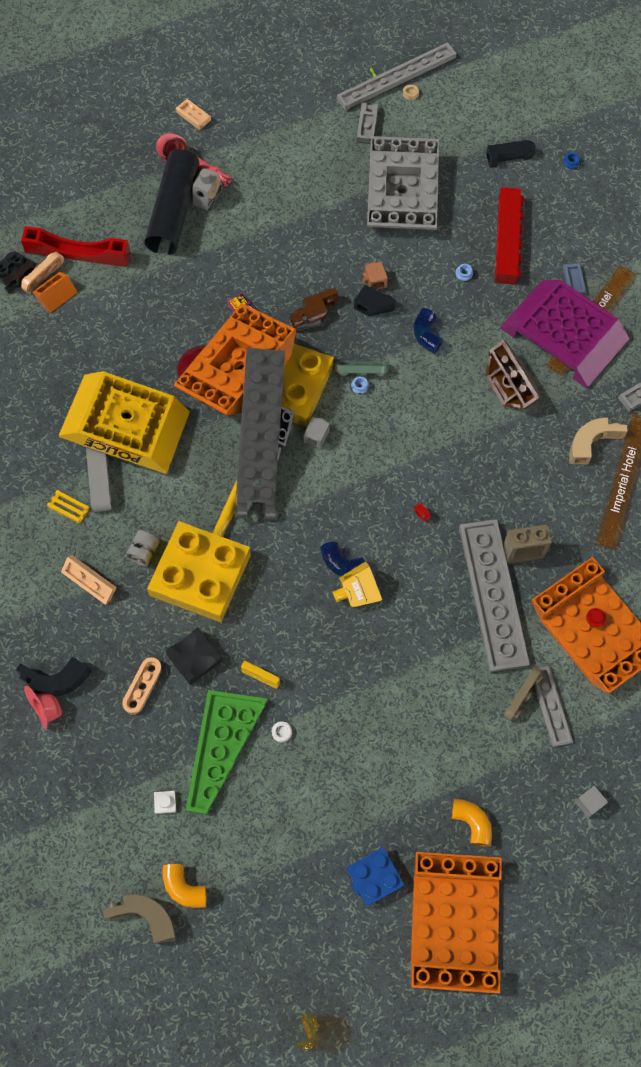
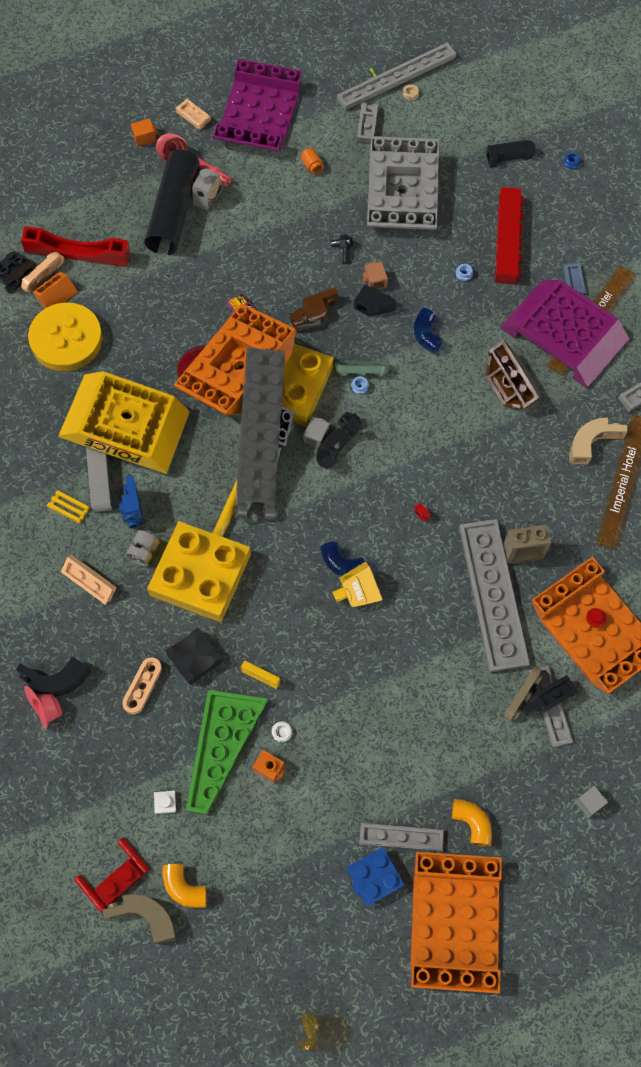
(65, 336): none -> yellow brick
(118, 881): none -> red plate
(130, 506): none -> blue plate
(144, 132): none -> orange brick
(260, 105): none -> magenta slope
(269, 767): none -> orange brick
(312, 160): none -> orange brick
(334, 442): none -> black piece
(345, 242): none -> black piece
(401, 837): none -> light grey tile
(551, 696): none -> black hinge

